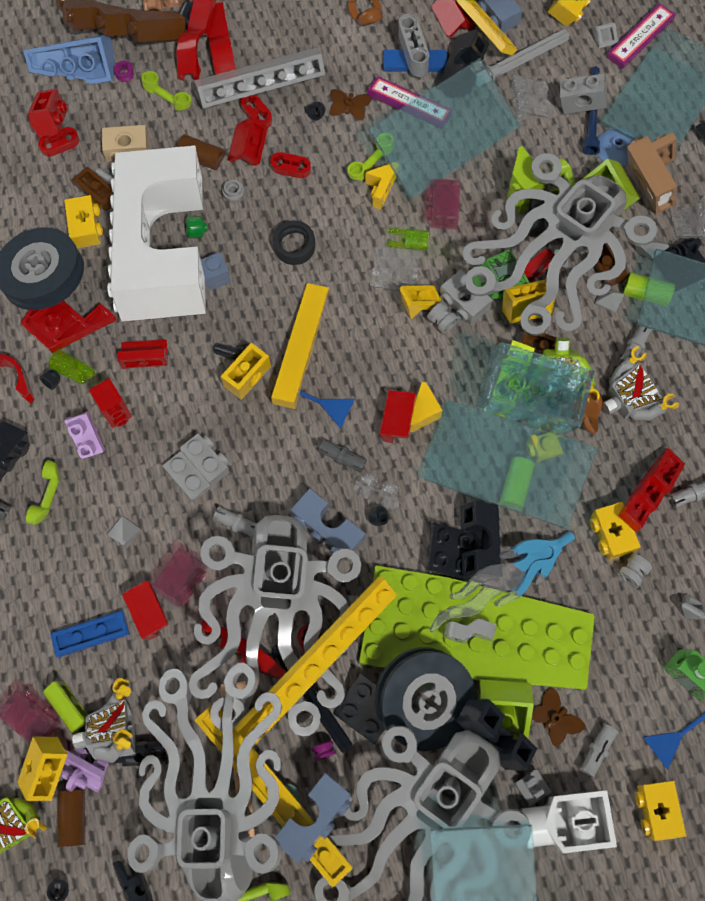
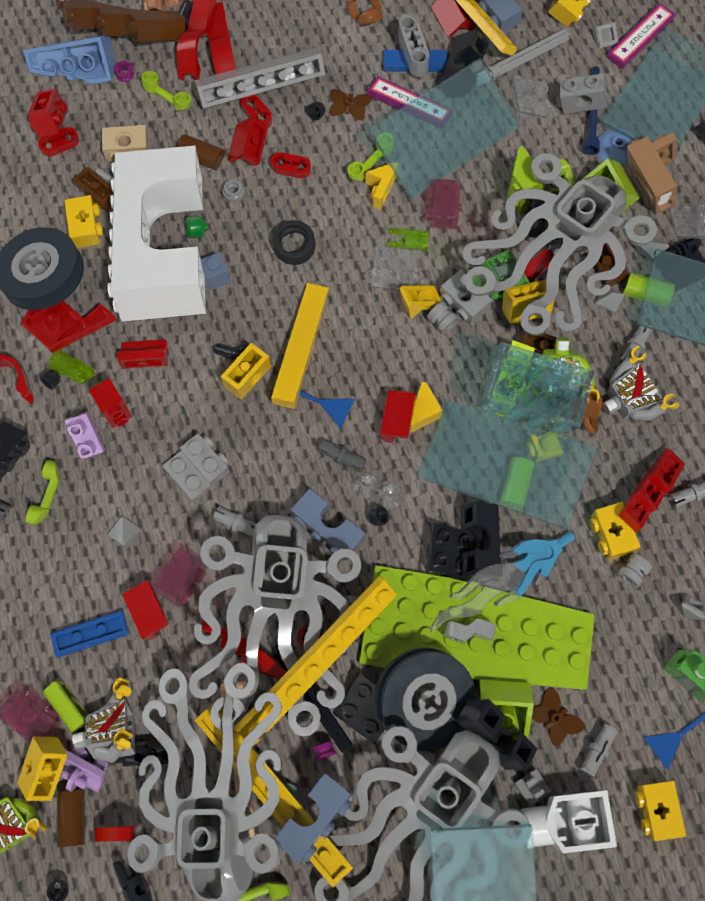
(109, 834): none -> red beam

